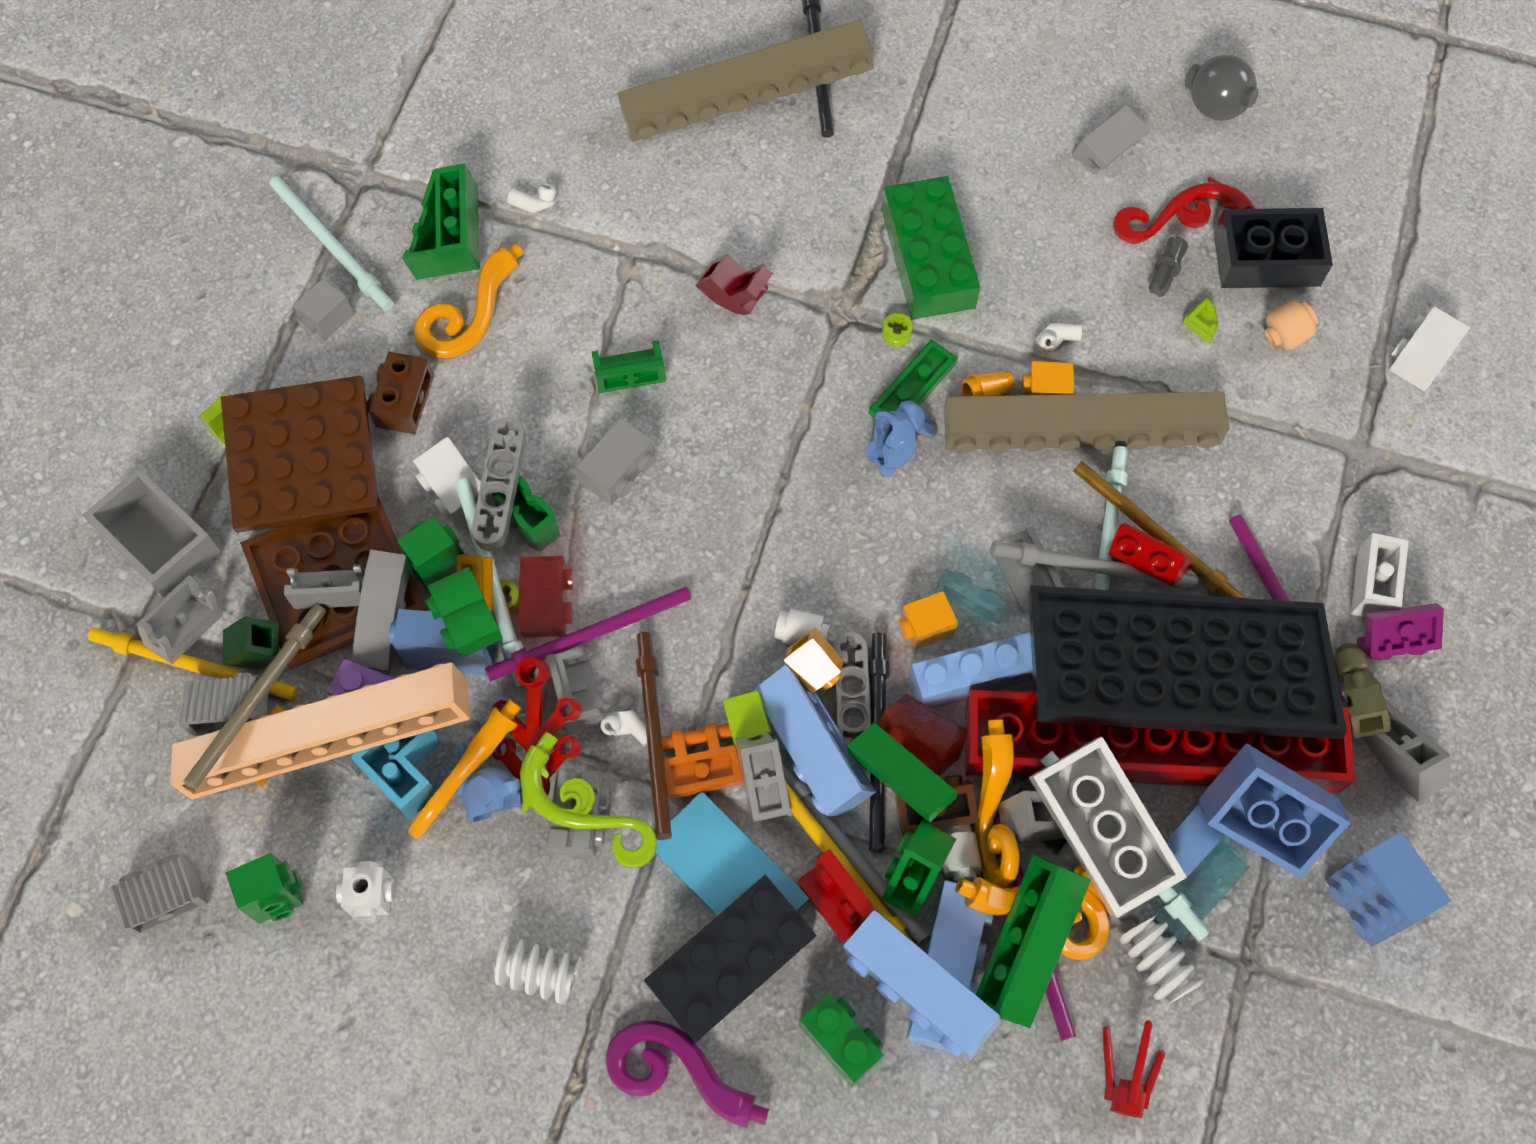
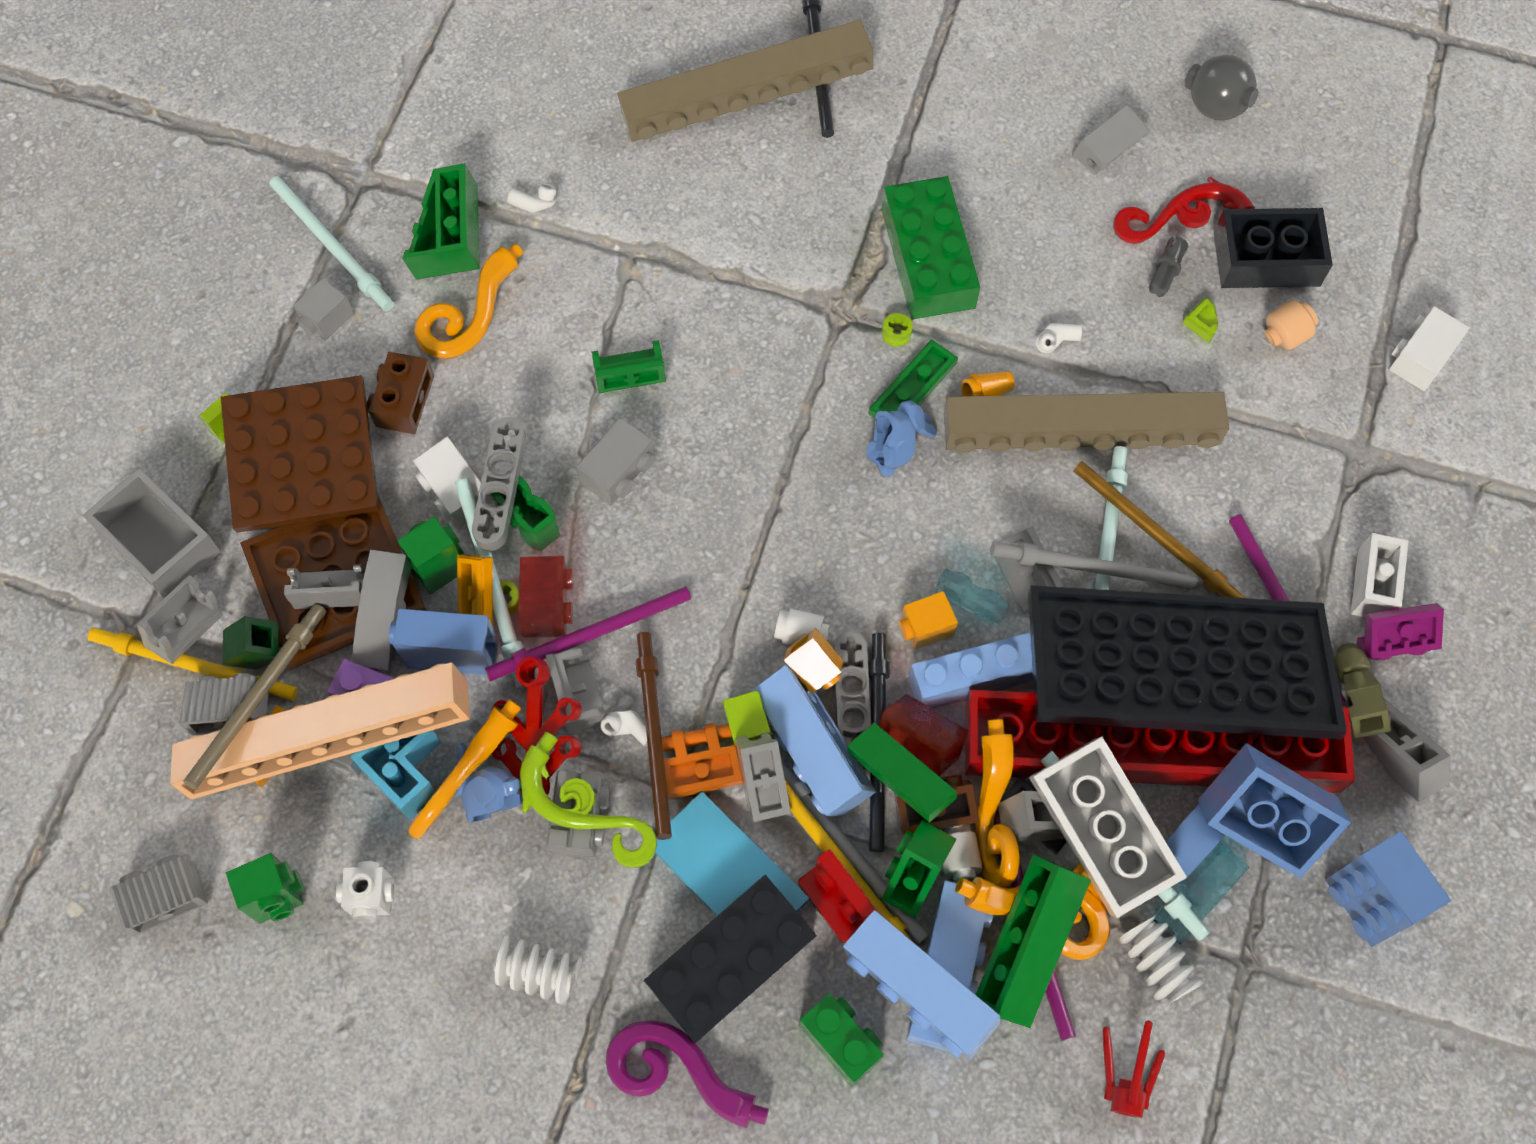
(464, 612): green brick -> none
(733, 286): dark red brick -> none
(1048, 379): light orange brick -> none
(1149, 555): red bracket -> none

